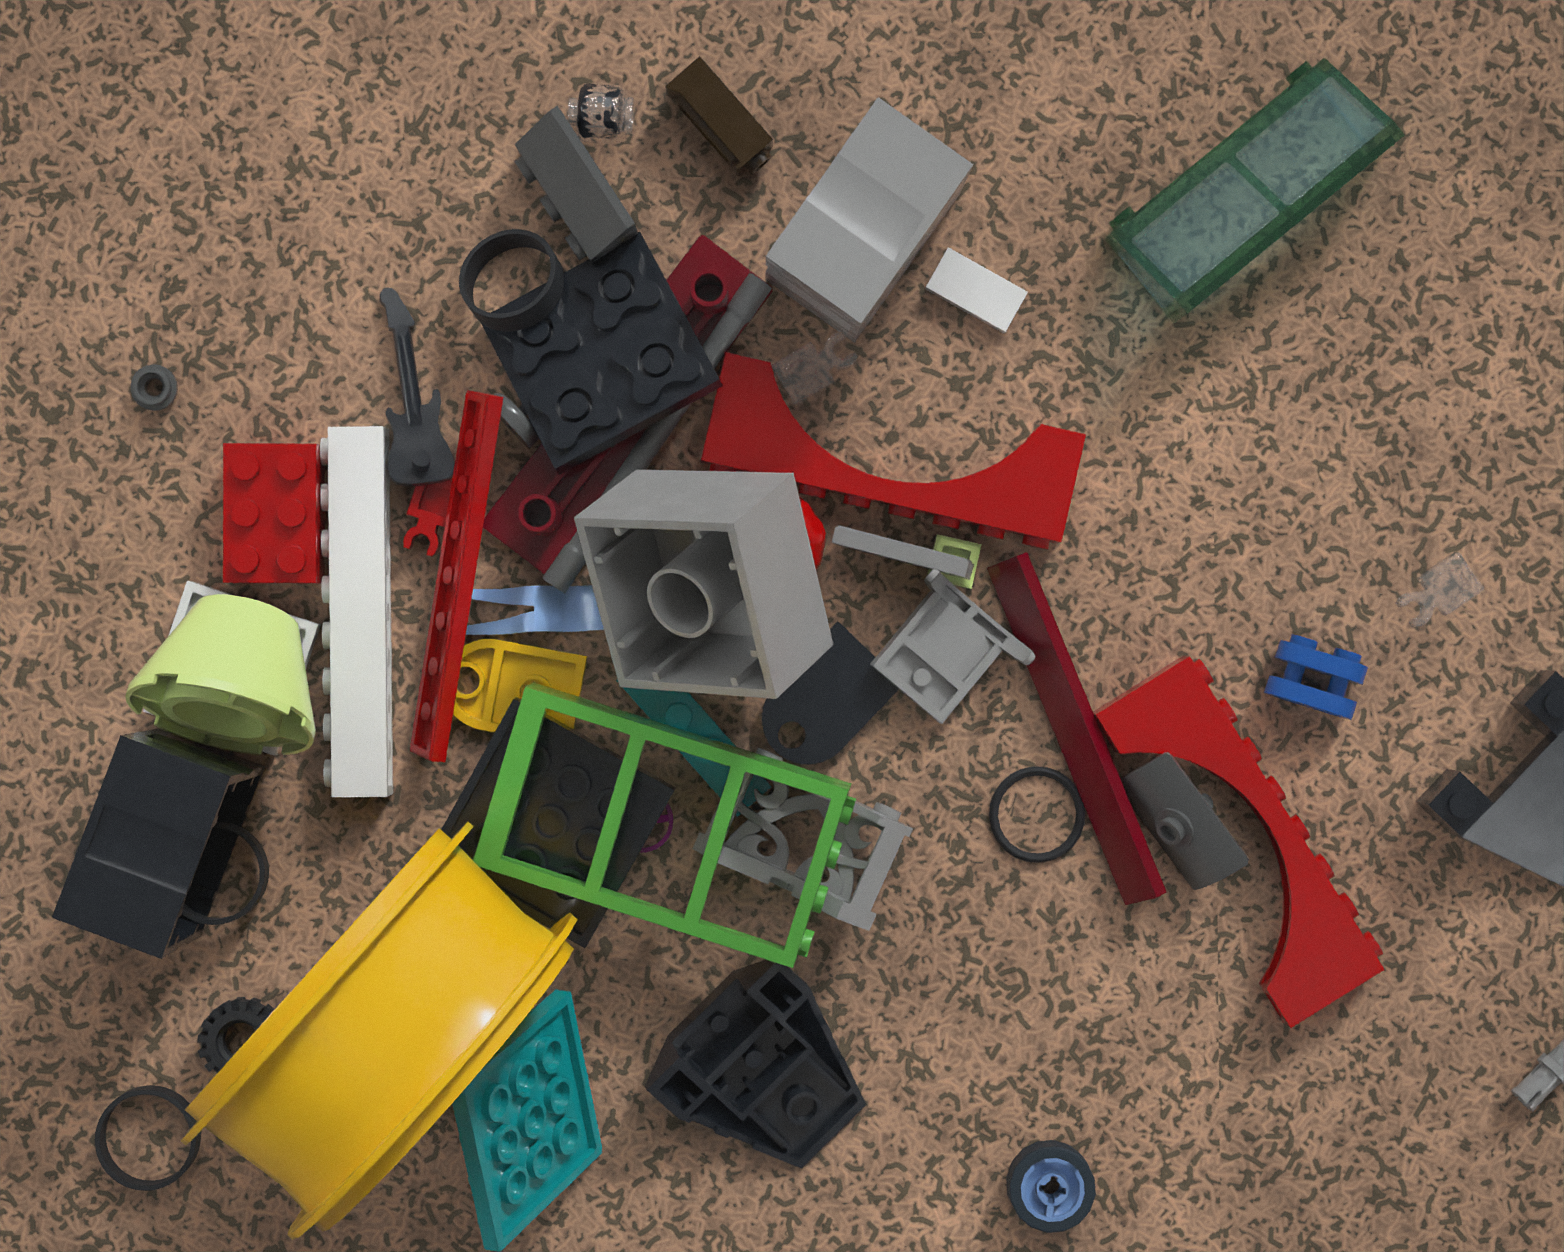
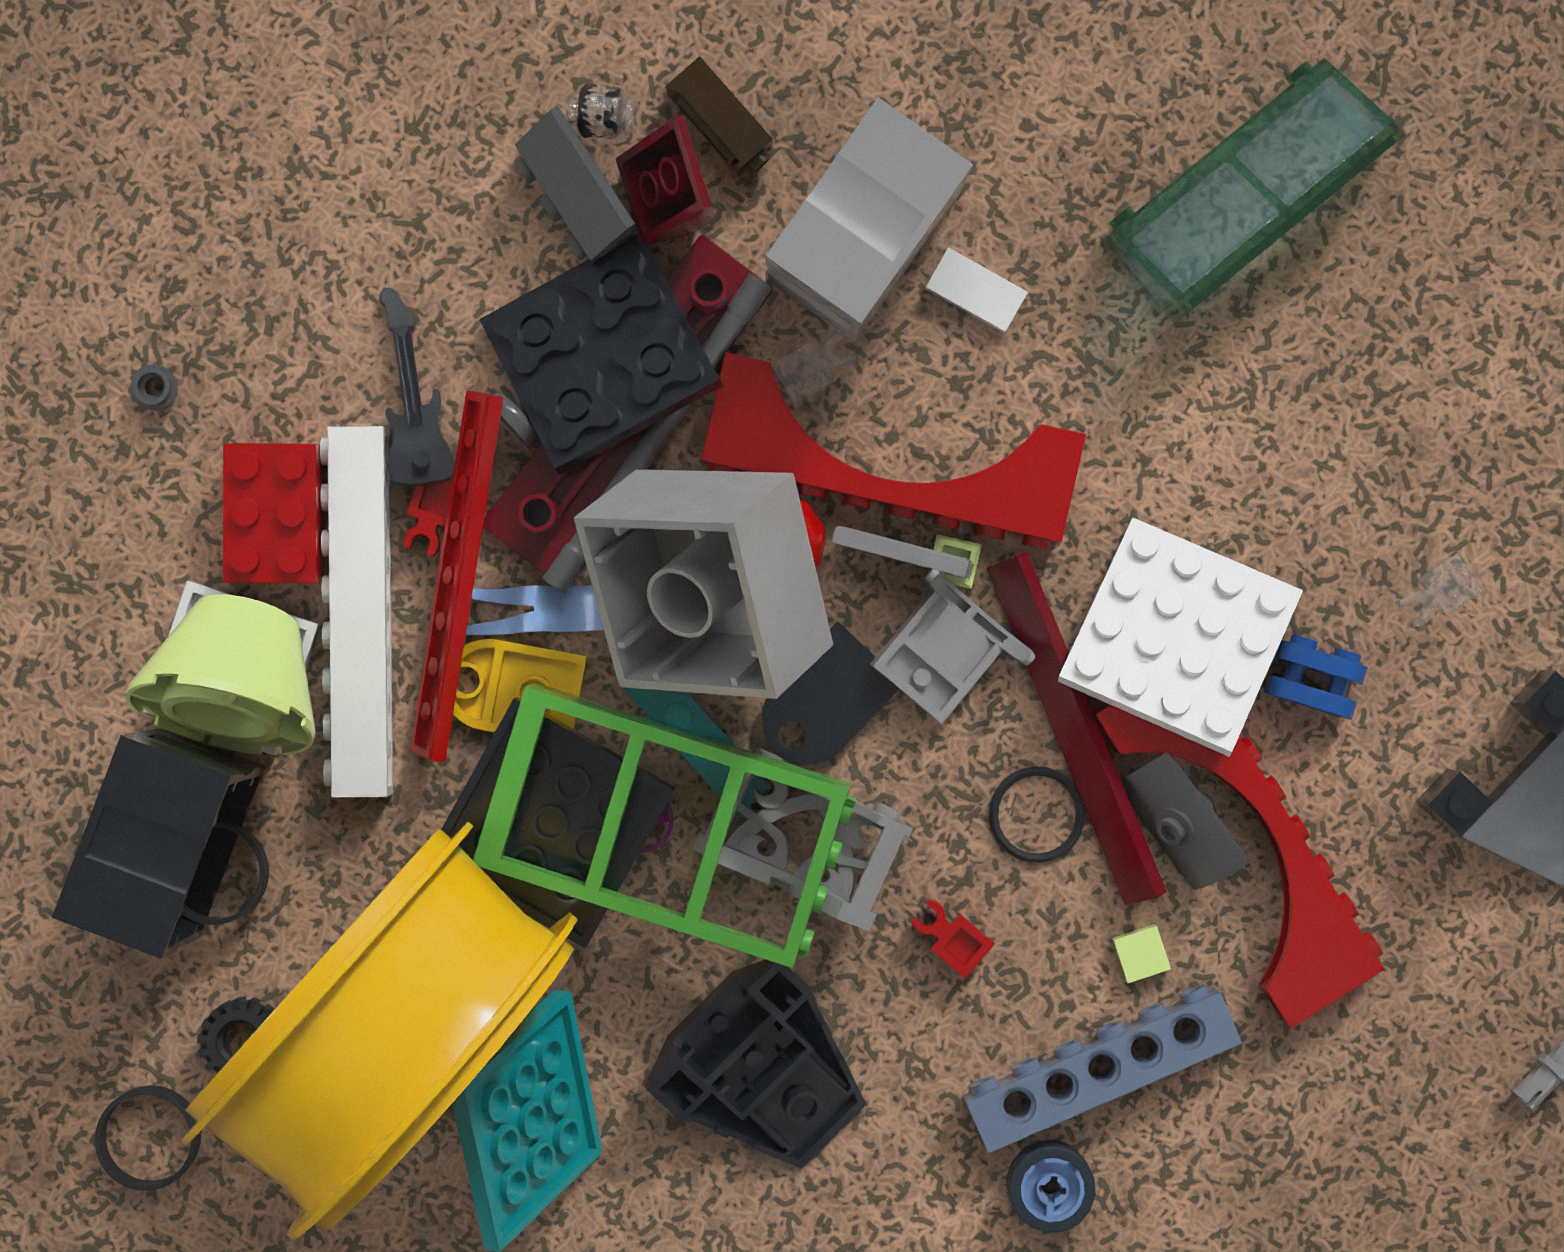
(490, 248): black tyre -> none
(665, 184): none -> dark red slope
(957, 941): none -> red plate
(1141, 953): none -> yellowish green tile
(1180, 636): none -> white plate
(1212, 1035): none -> sand blue brick

